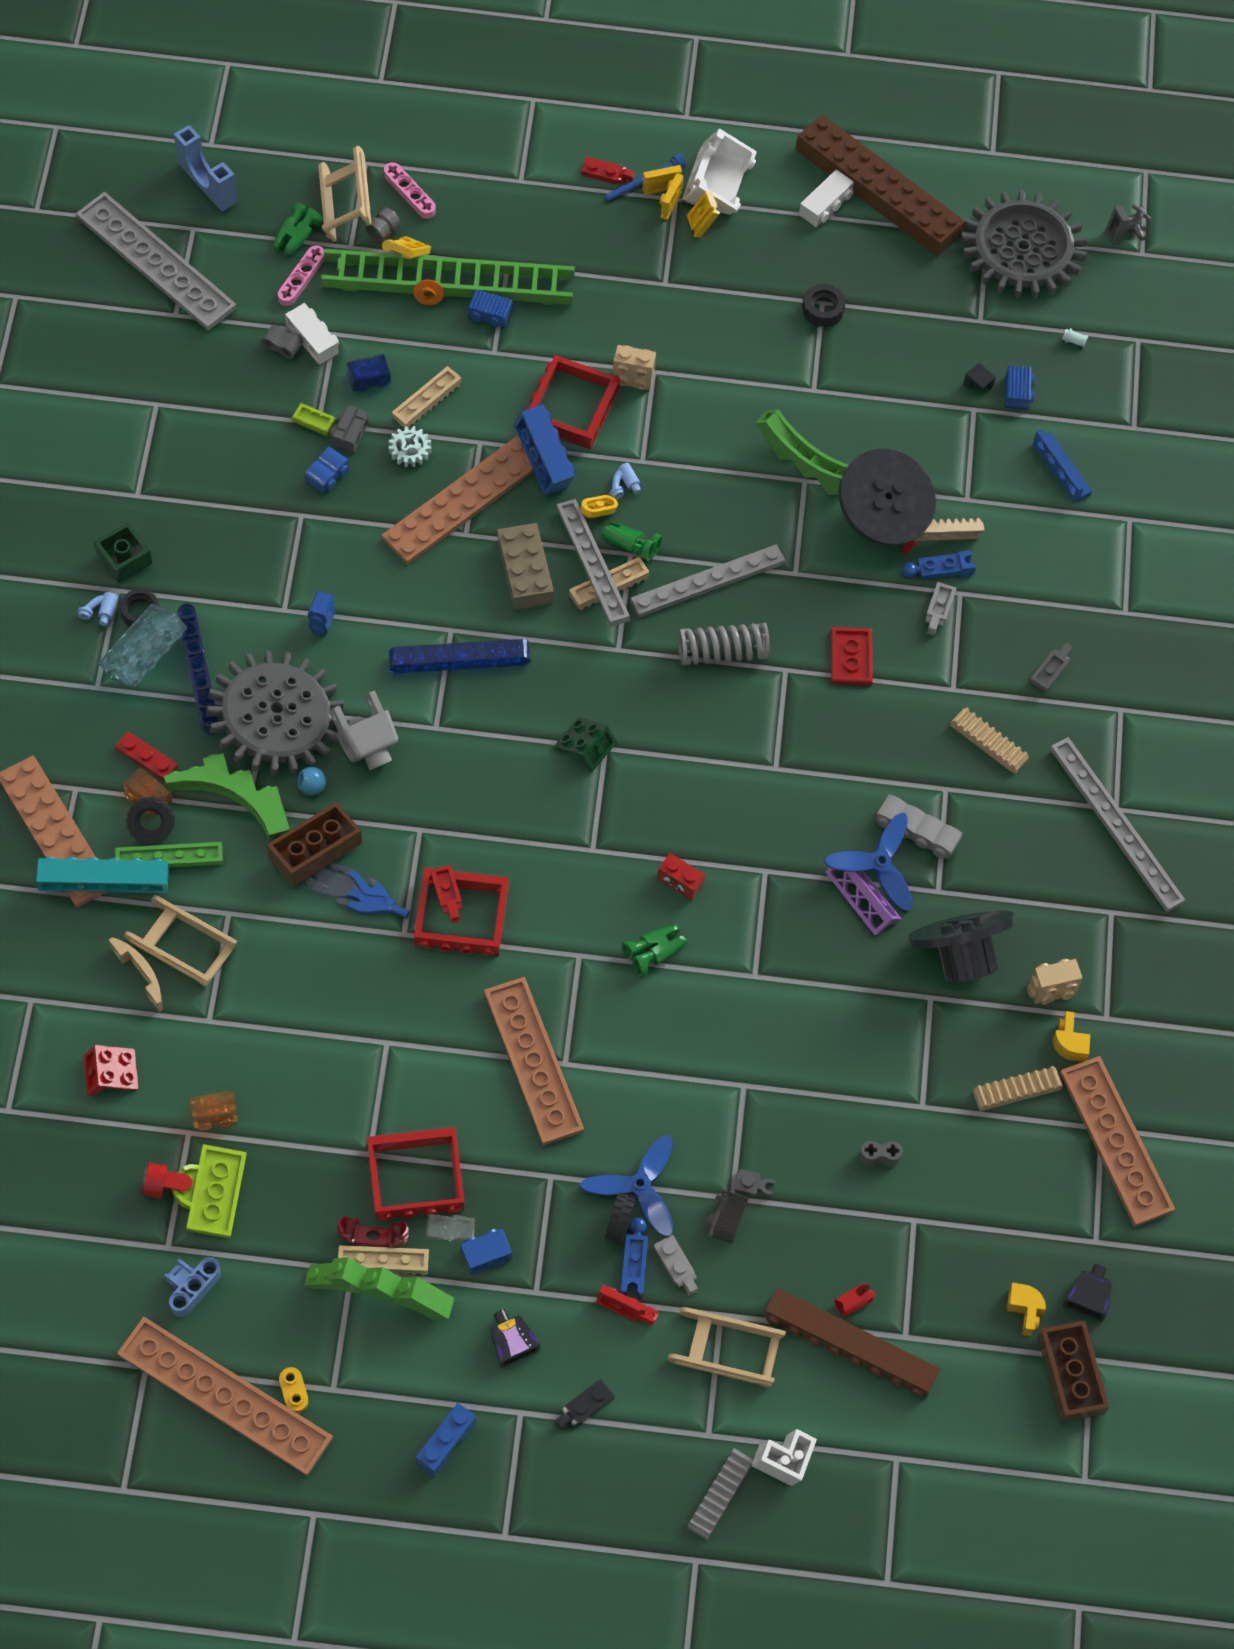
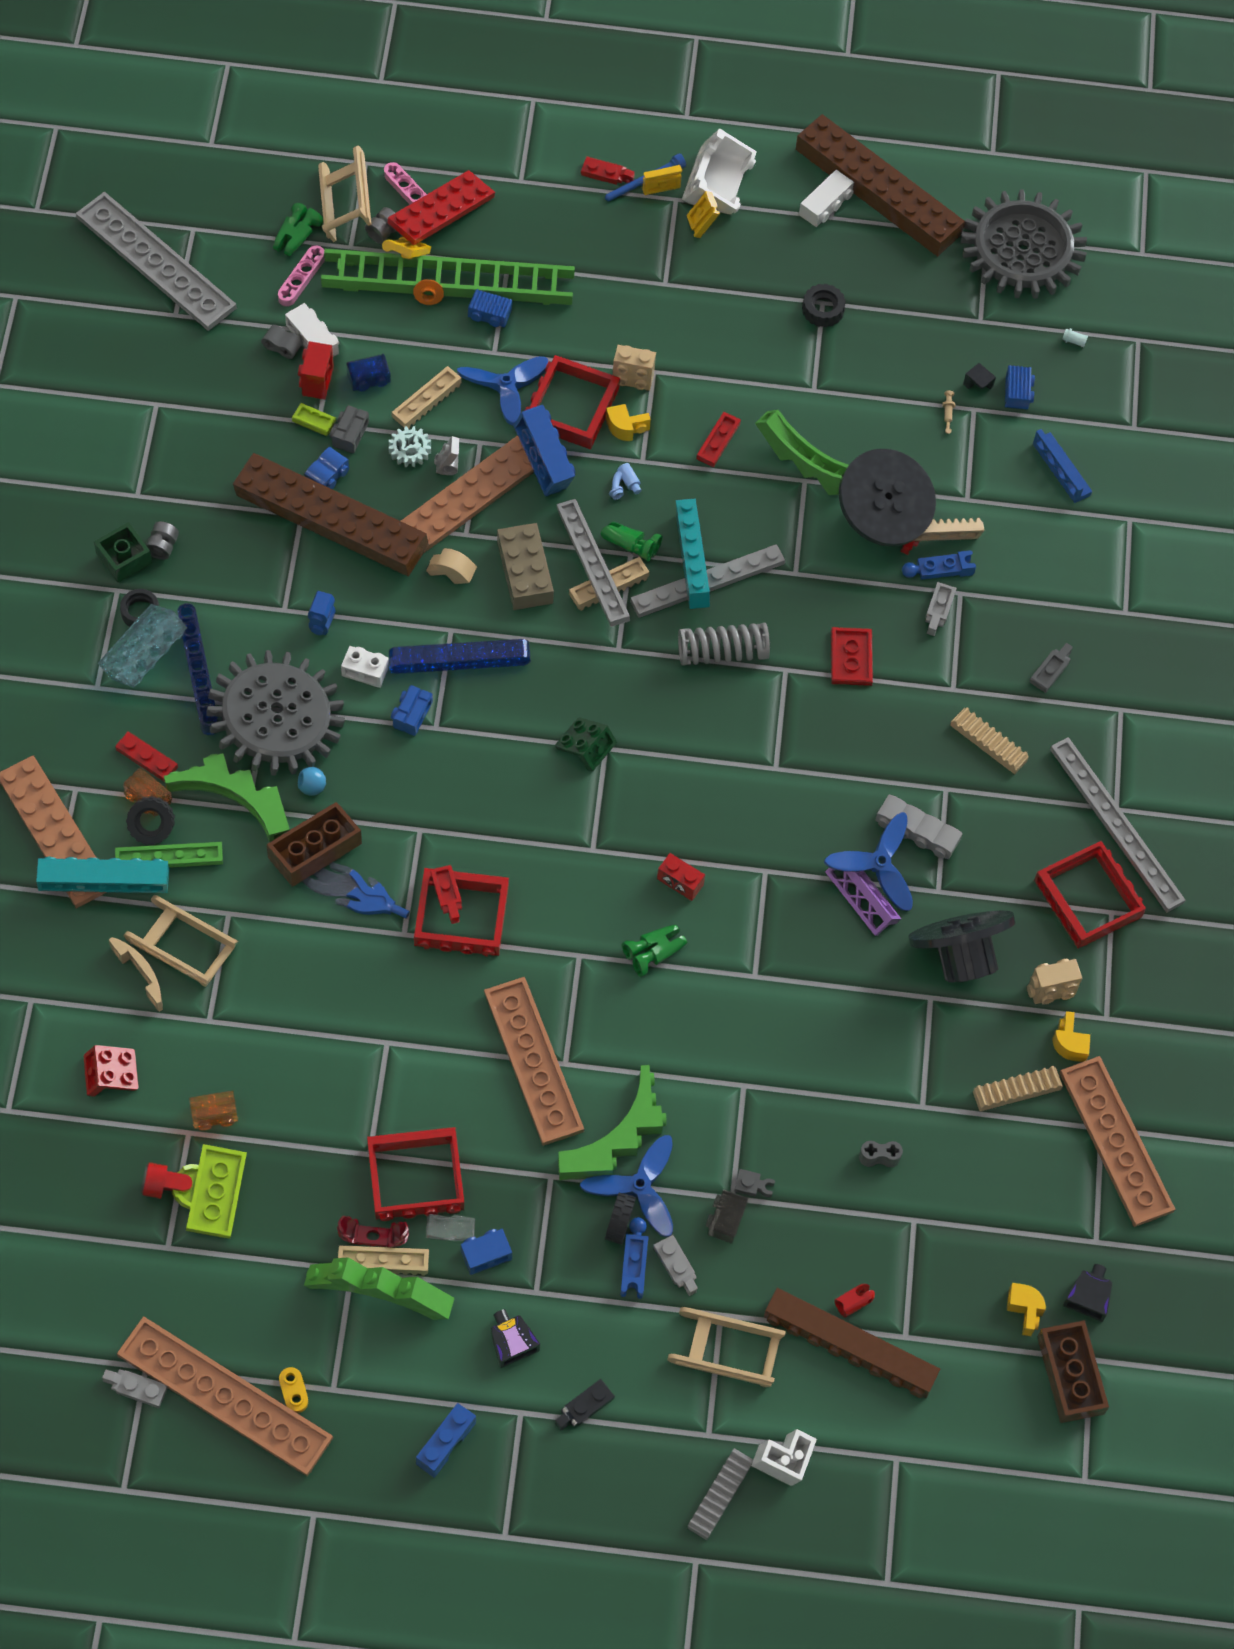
(106, 611): light blue plant -> none
(136, 1387): none -> light grey hinge
(162, 540): none -> flat silver wheel
(183, 1277): medium blue piece -> none
(215, 182): medium blue arch -> none
(316, 370): none -> red brick
(331, 514): none -> reddish brown brick
(365, 666): none -> white brick
(366, 737): light grey piece -> none
(412, 710): none -> blue brick
(441, 207): none -> red plate
(447, 459): none -> light grey plate
(453, 565): none -> tan brick
(508, 383): none -> blue piece
(598, 506): yellow plate -> none
(624, 426): none -> yellow brick
(624, 1140): none -> bright green arch
(626, 1306): red hinge -> none
(671, 197): yellow plate -> none
(692, 554): none -> teal brick
(718, 439): none -> red plate
(948, 405): none -> tan piece
(1062, 910): none -> red window
(1121, 222): dark grey piece -> none

